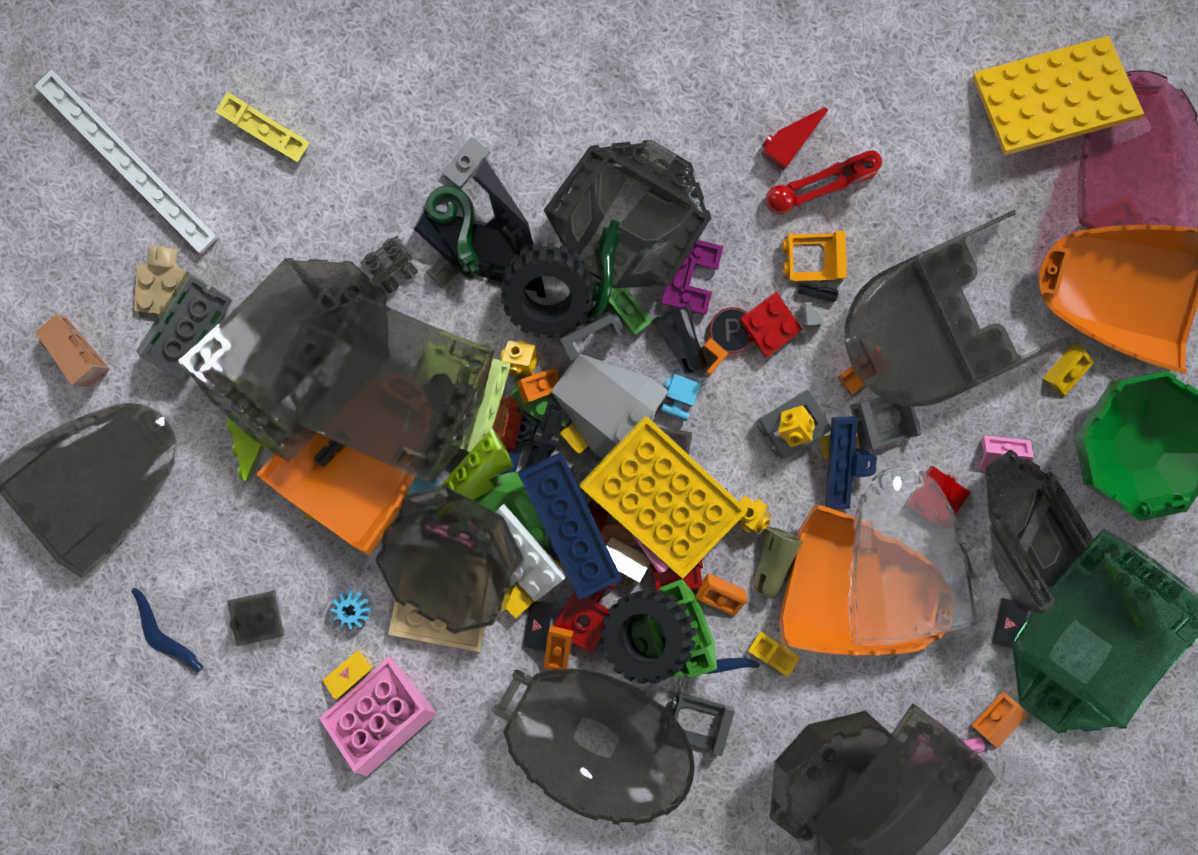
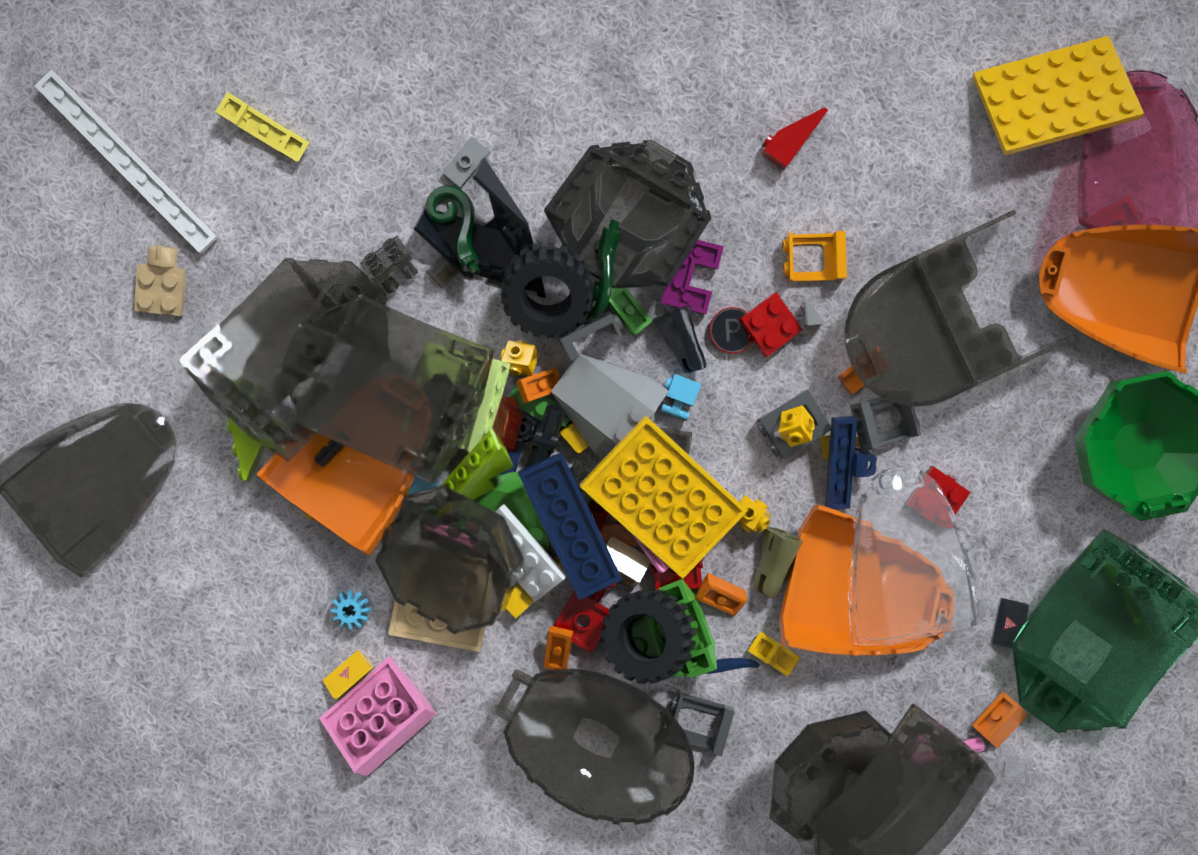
(71, 351): nougat wedge -> none
(159, 640): dark blue piece -> none
(183, 323): dark grey piece -> none
(255, 618): clear smoke plate -> none
(538, 625): black slope -> none
(716, 353): orange panel -> none
(782, 199): red piece -> none
(822, 292): black piece -> none
(996, 446): bright pink panel -> none
(1031, 530): clear smoke windscreen -> none
(1069, 369): yellow slope -> none

